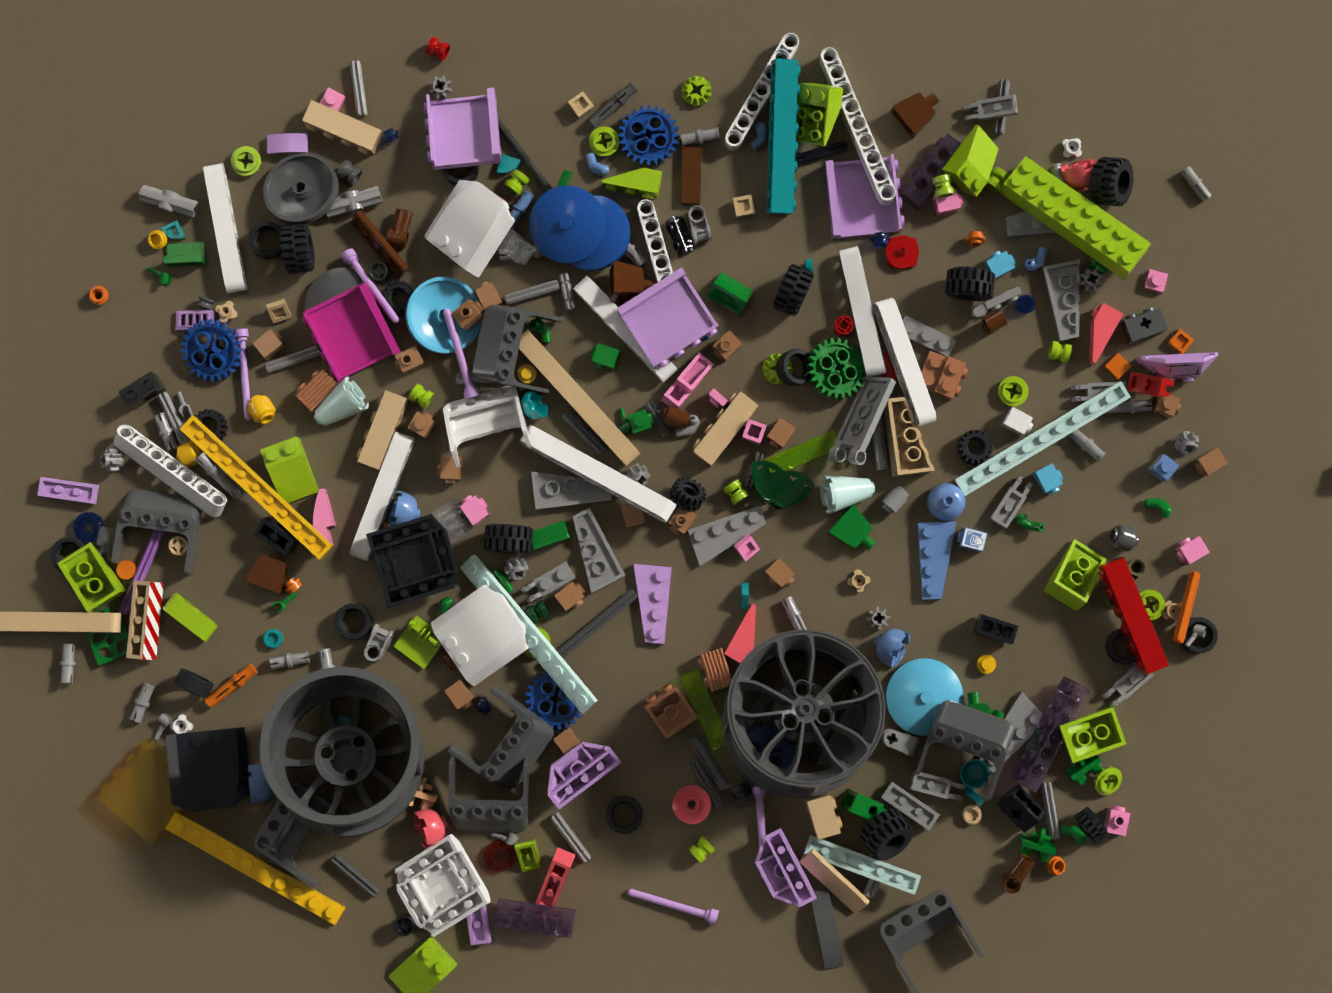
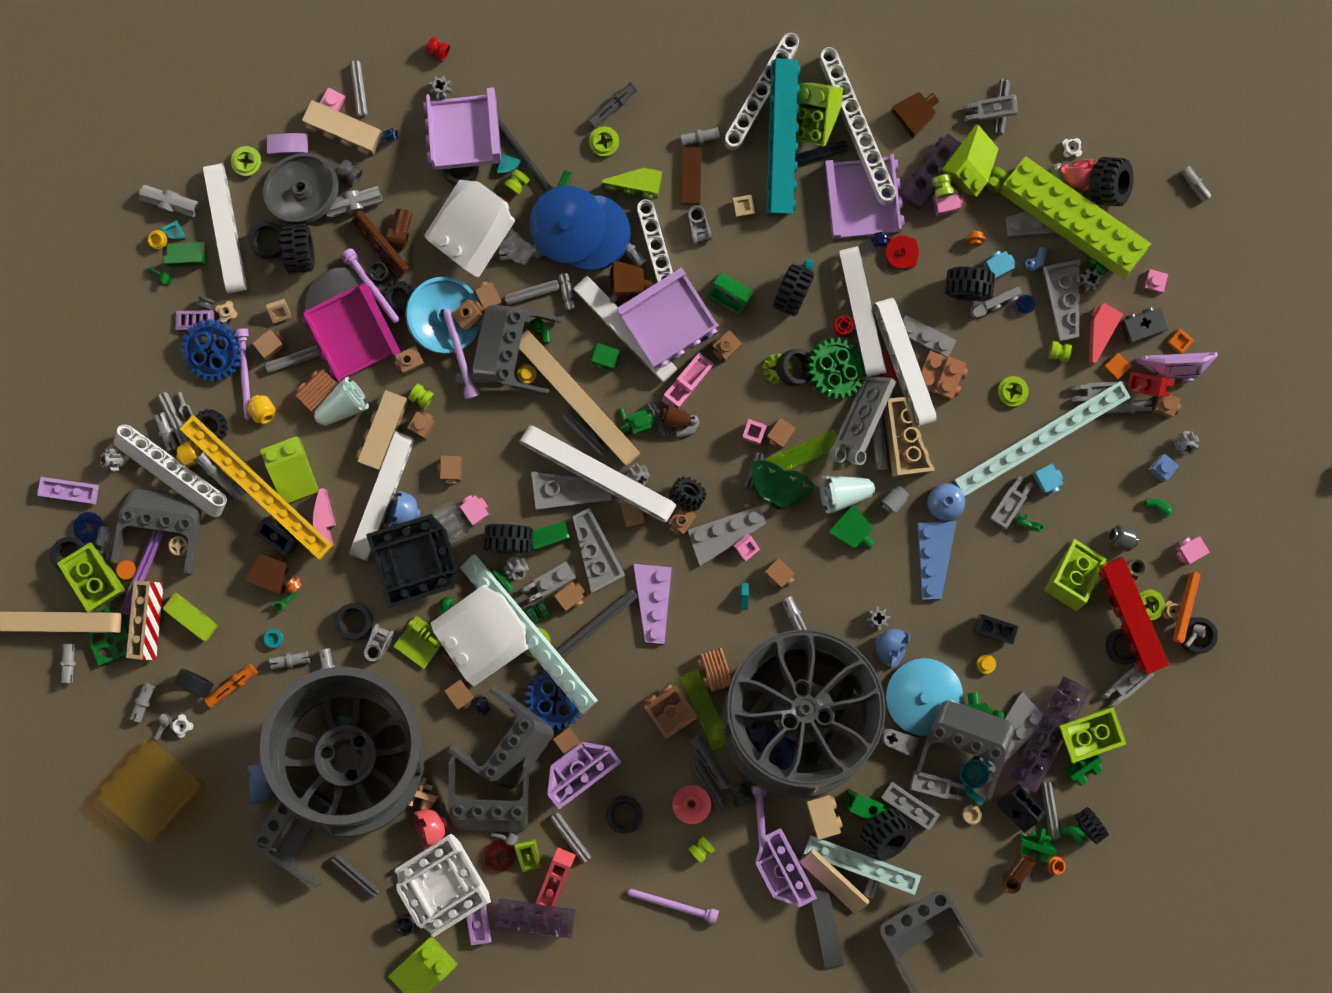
(93, 295): orange plate -> none
(142, 390): black brick -> none
(208, 769): black wedge -> none
(255, 867): yellow plate -> none
(483, 416): white windscreen -> none
(520, 207): medium blue pin -> none
(532, 406): teal hair -> none
(581, 104): tan plate -> none
(595, 167): medium blue arm -> none
(644, 119): blue gear -> none
(676, 227): black hinge -> none
(695, 99): lime gear -> none
(717, 399): bright pink plate -> none
(725, 429): tan brick -> none
(738, 495): lime wheel -> none
(743, 639): coral slope -> none
(762, 136): medium blue arm -> none
(858, 575): tan plate -> none
(963, 447): black tyre -> none
(972, 539): medium blue brick -> none
(994, 322): reddish brown piece -> none
(1017, 422): white brick -> none
(1087, 445): light grey pin -> none
(1112, 784): lime gear -> none
(1117, 820): bright pink brick -> none
(1210, 462): medium nougat brick -> none

